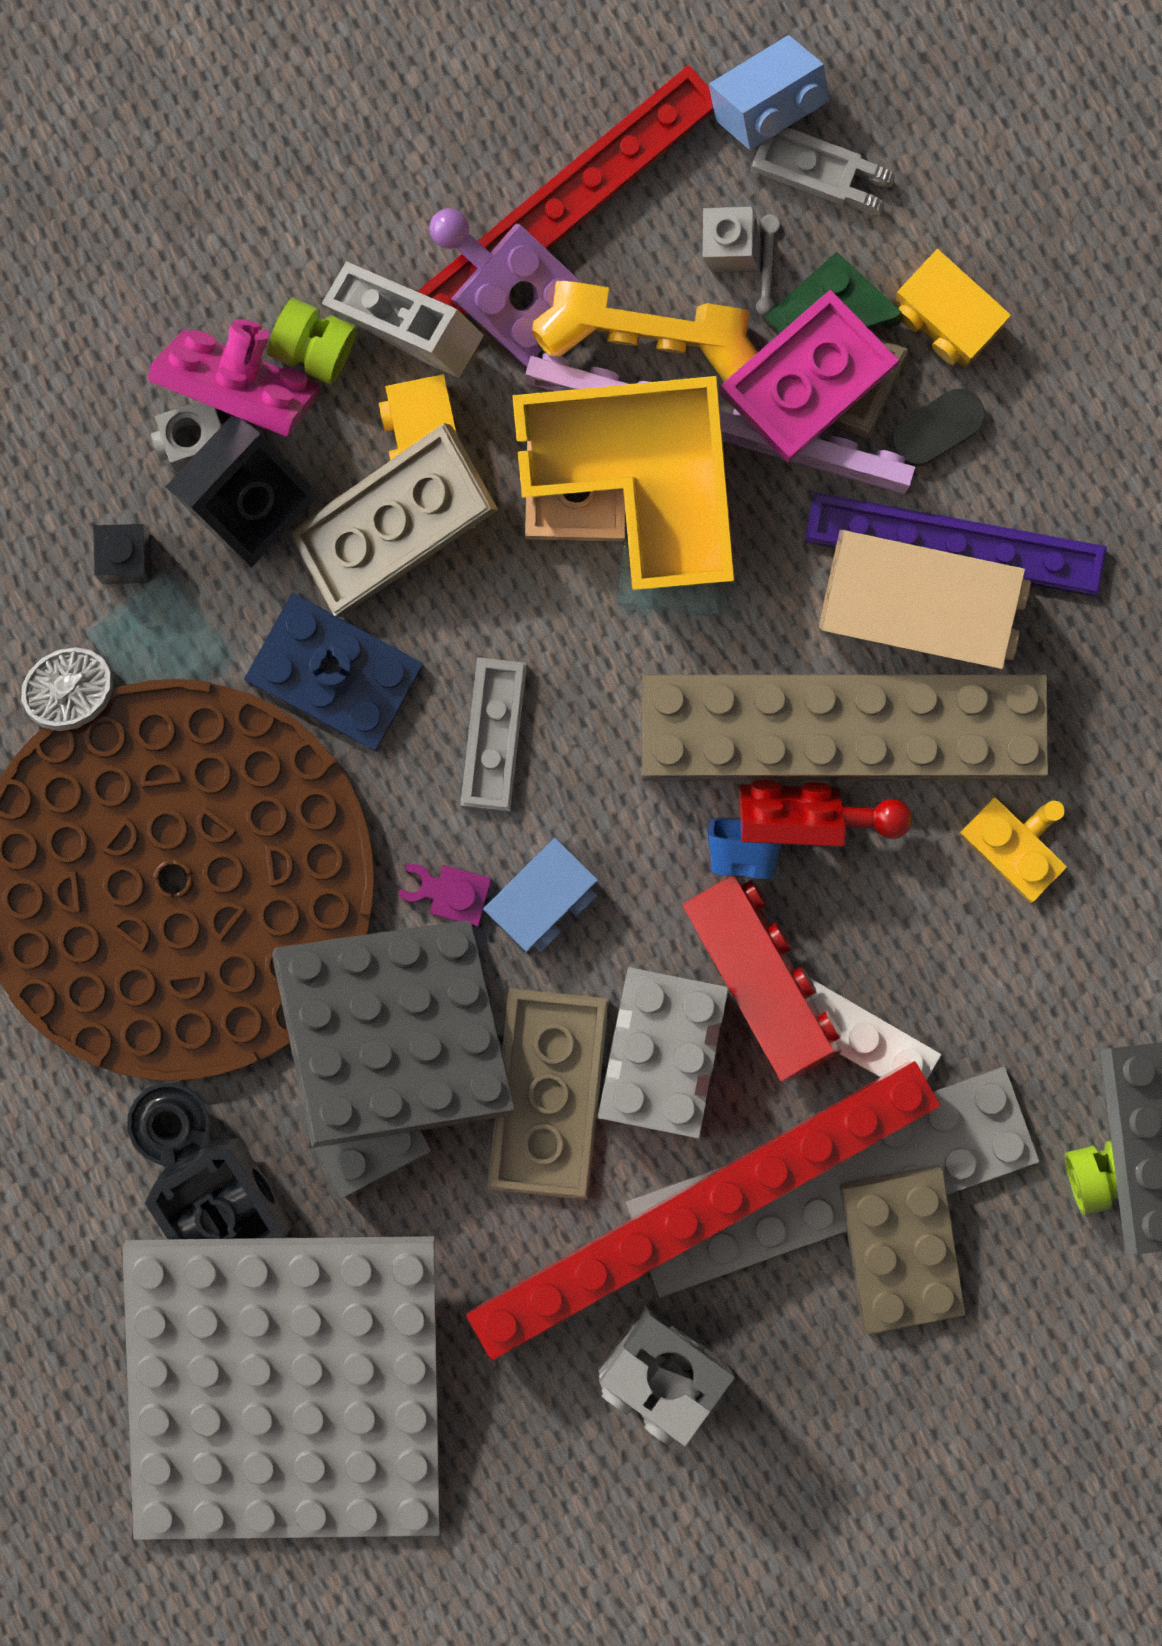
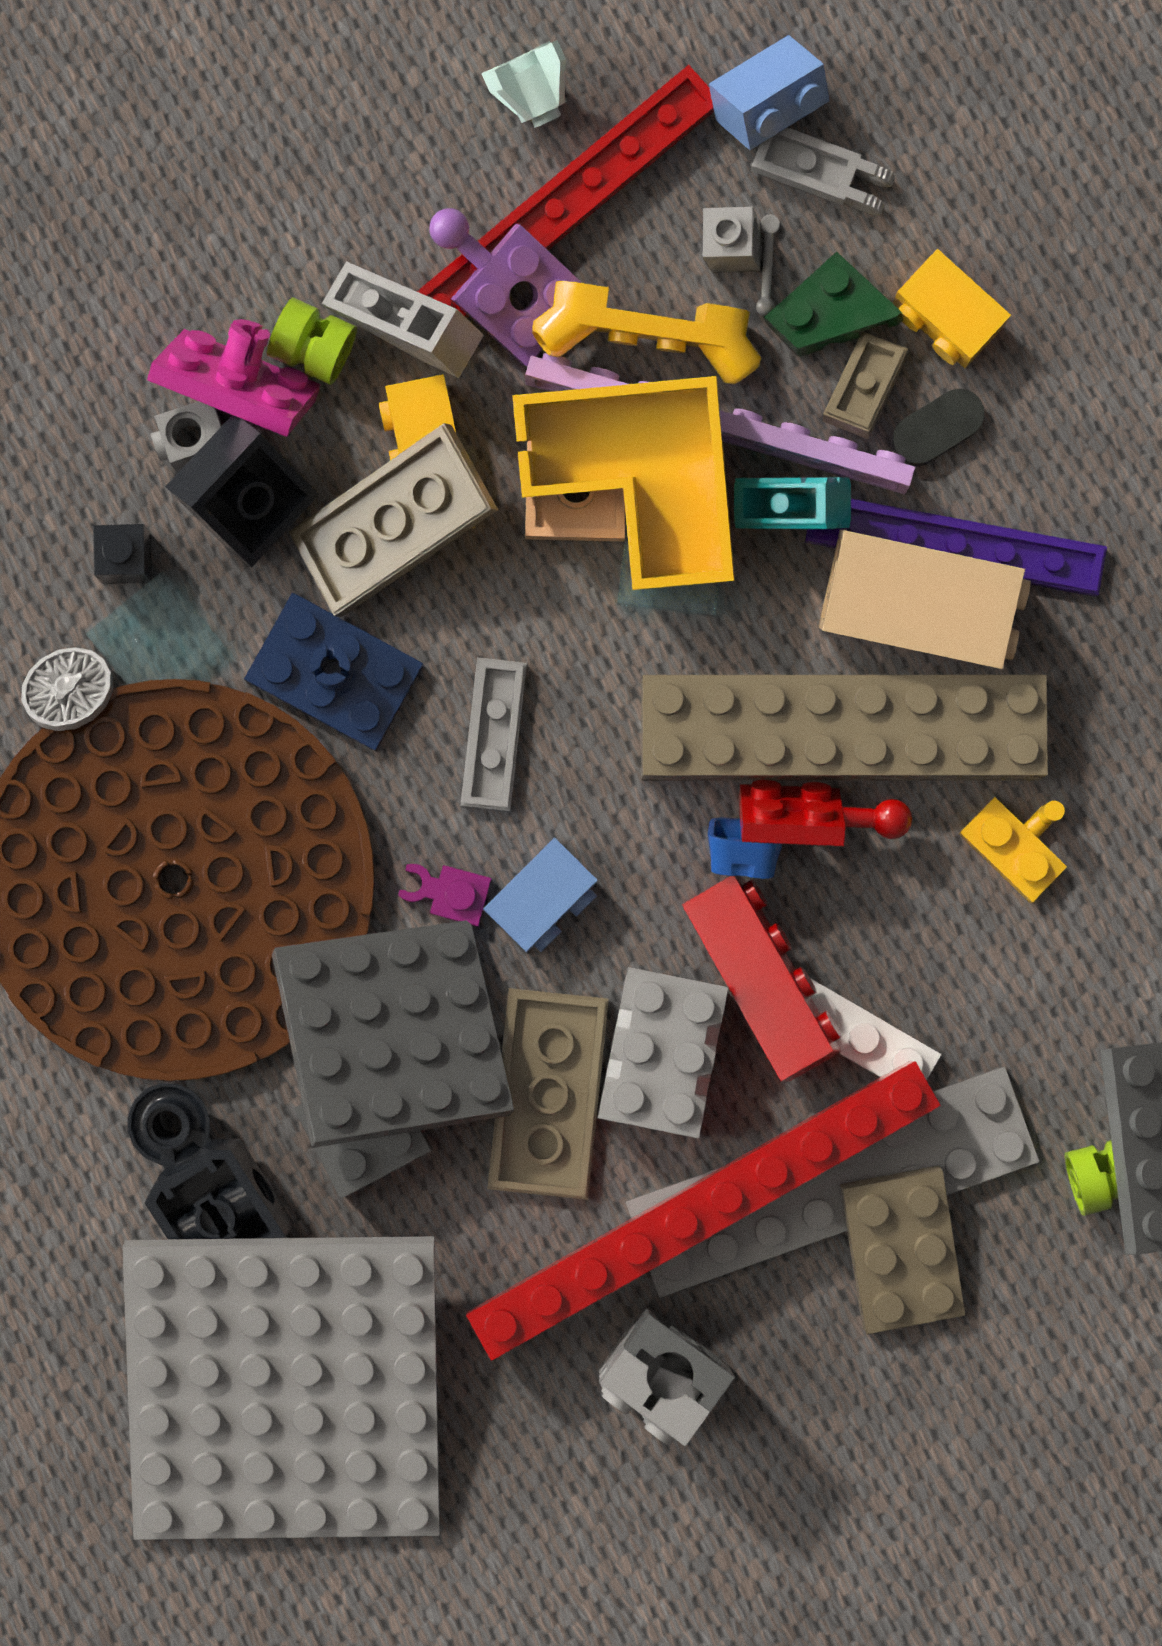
(531, 83): none -> light aqua brick
(792, 503): none -> teal brick
(808, 376): dark pink plate -> none

